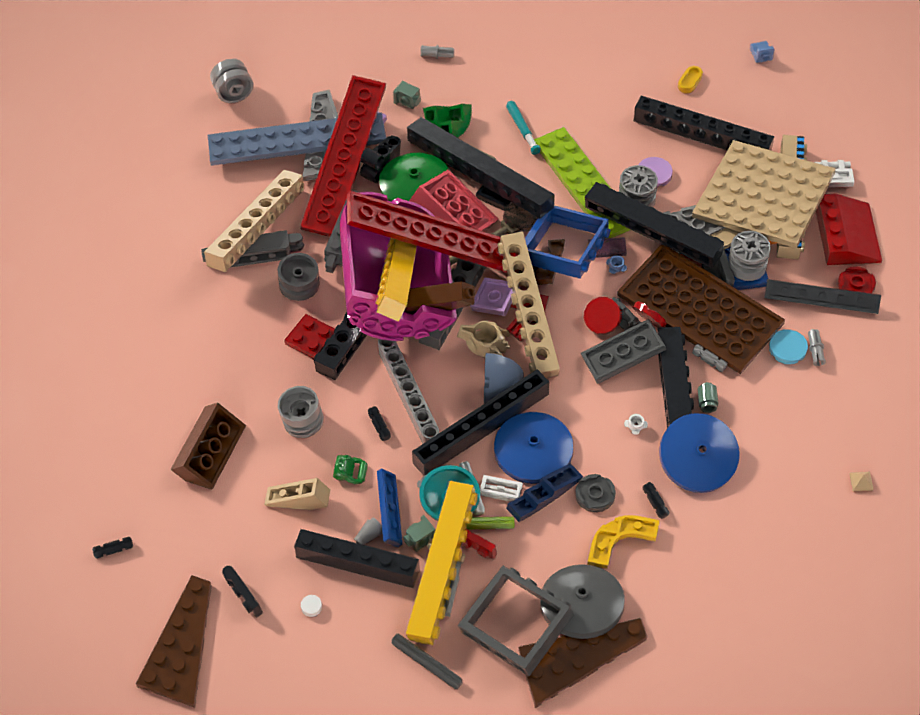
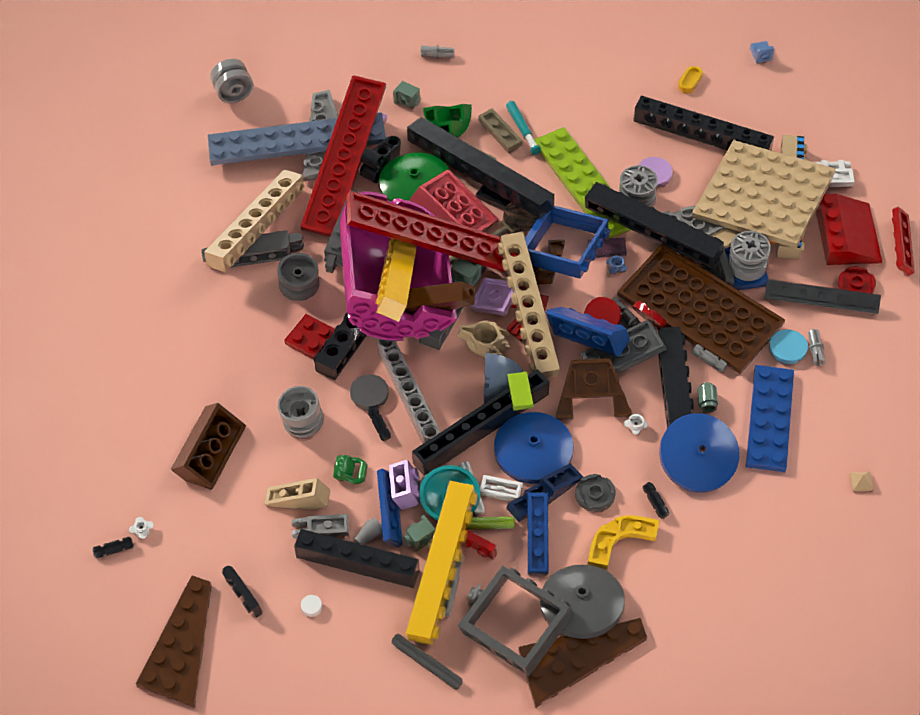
(145, 531): none -> white plate
(324, 524): none -> light grey hinge
(369, 391): none -> dark grey tile
(404, 484): none -> lavender brick
(465, 272): none -> sand green brick
(474, 594): none -> light grey plate
(500, 130): none -> dark tan plate
(520, 391): none -> lime tile
(538, 533): none -> blue tile
(588, 330): none -> blue slope
(592, 380): none -> reddish brown wing
(770, 418): none -> blue plate
(903, 241): none -> red plate

